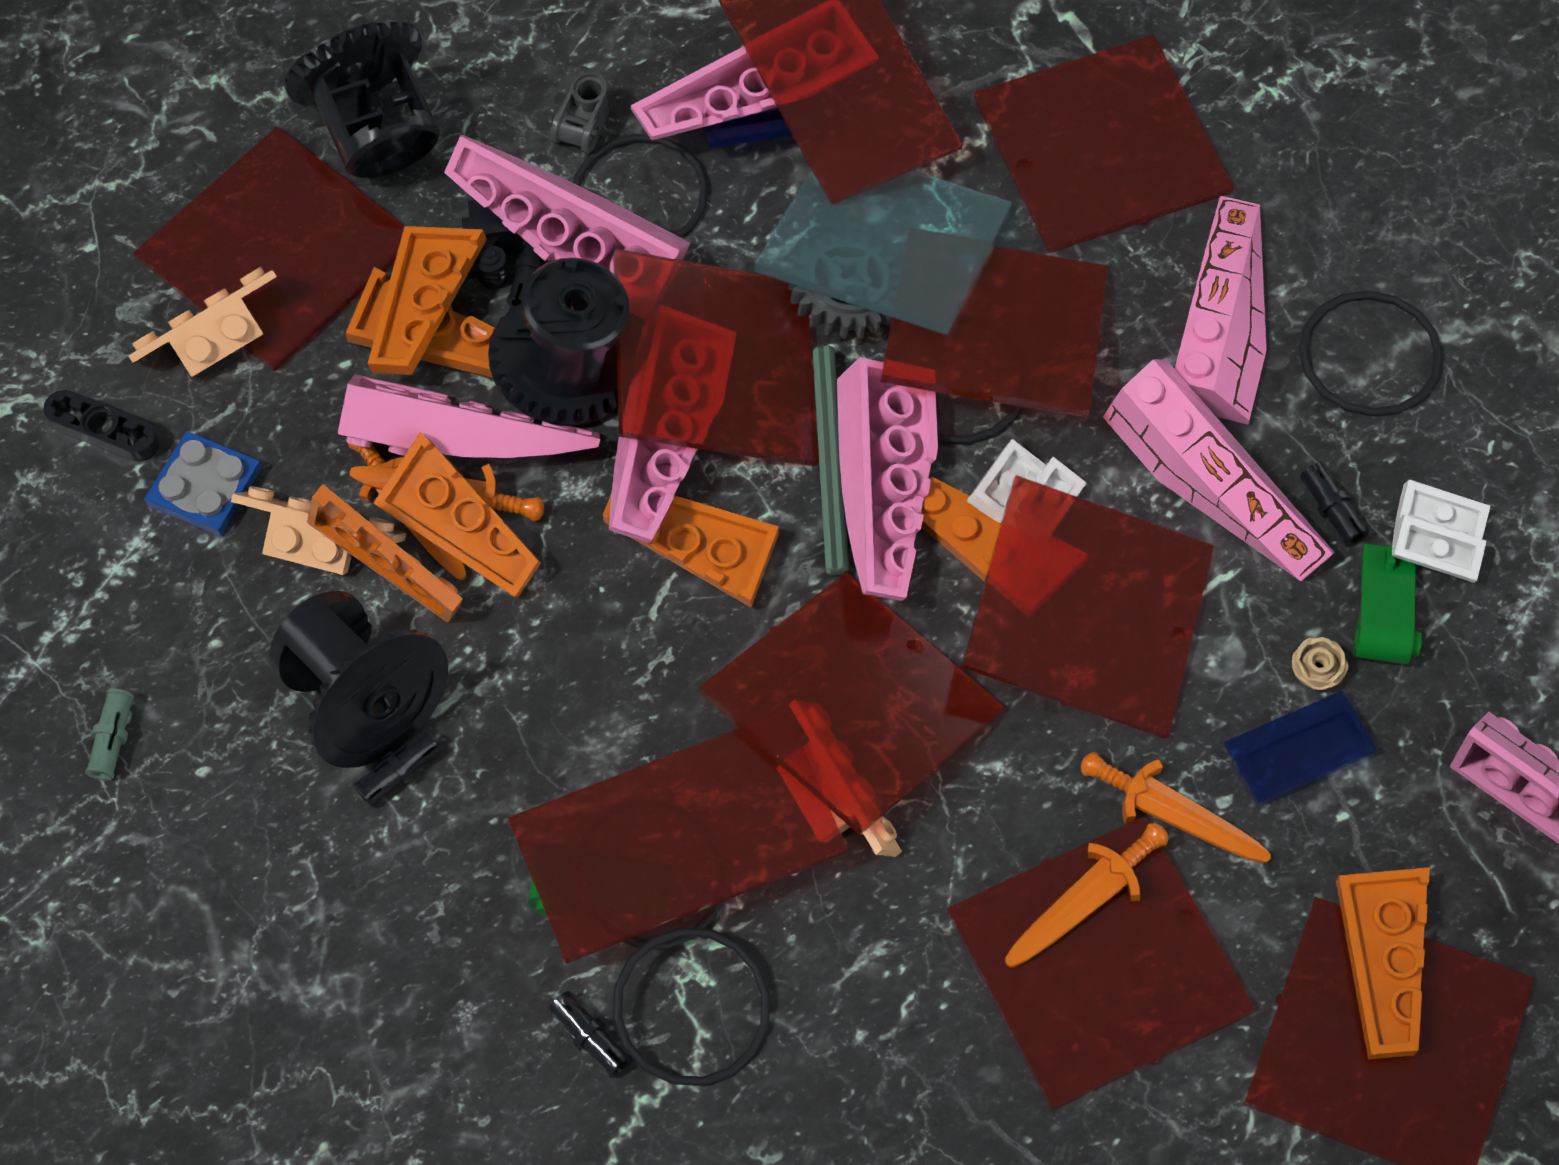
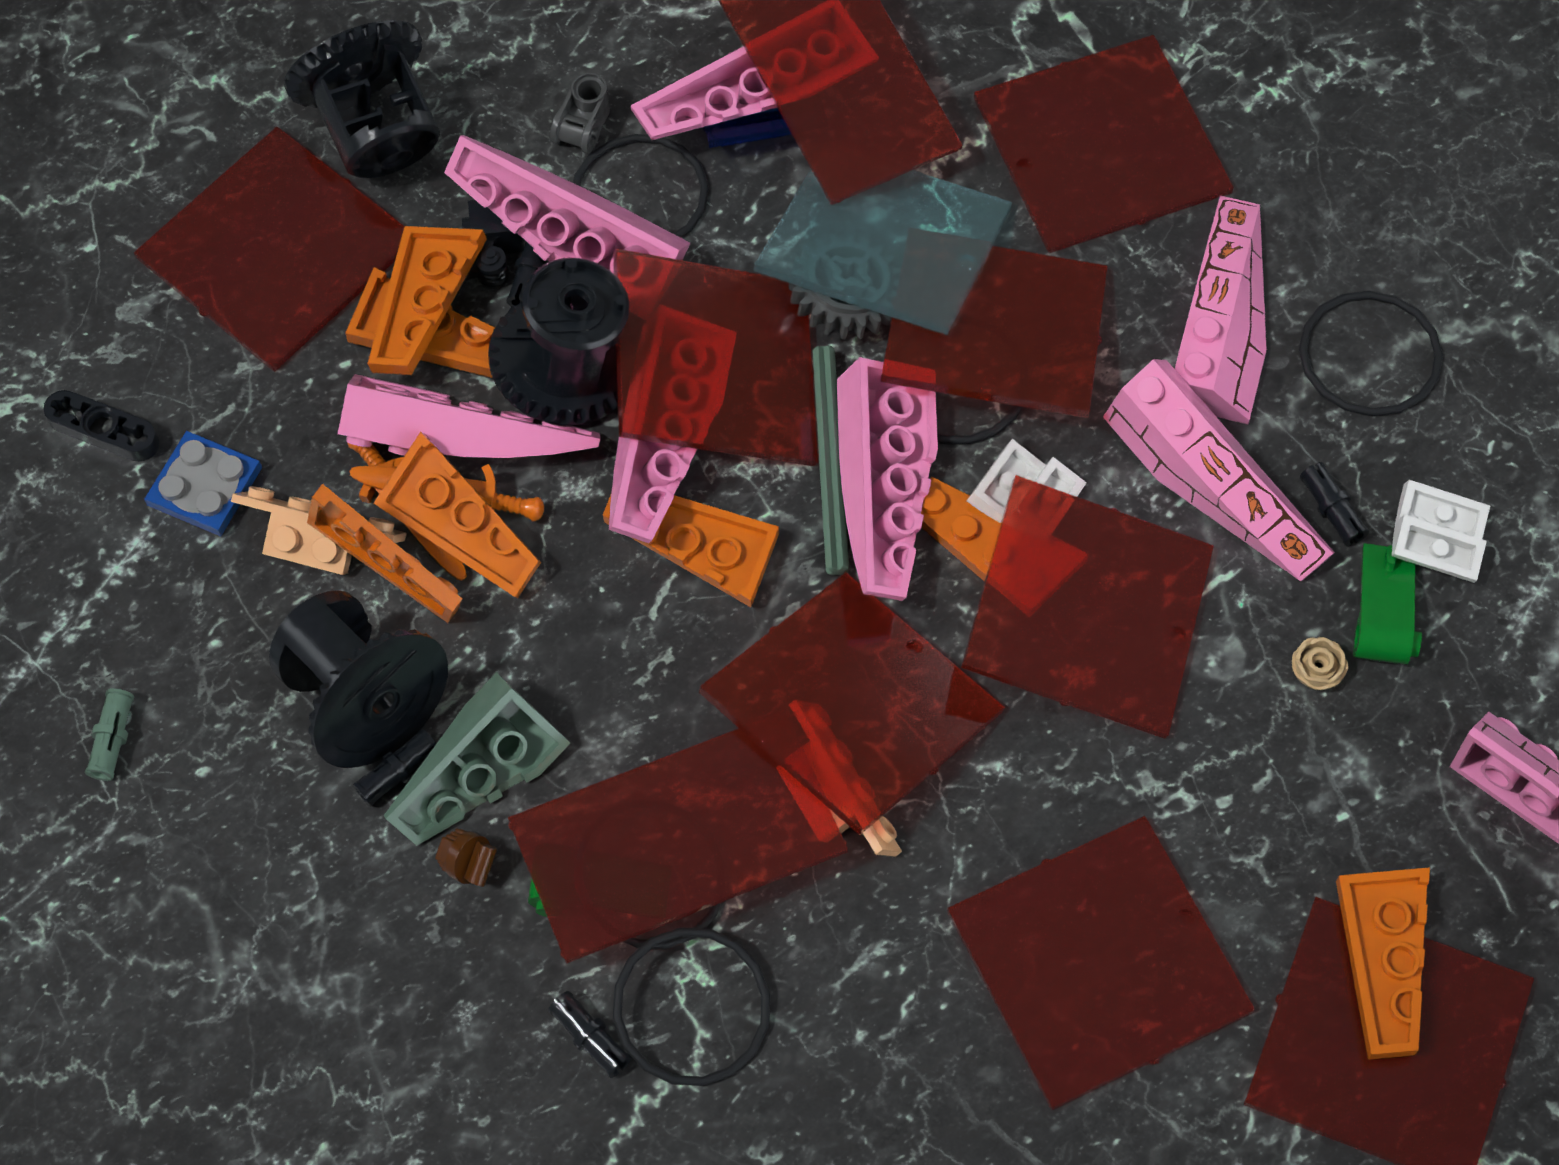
(214, 331): light nougat bracket -> none
(466, 857): none -> reddish brown piece
(482, 753): none -> sand green wedge
(1088, 894): orange sword -> none
(1173, 808): orange sword -> none
(1300, 747): clear blue piece -> none

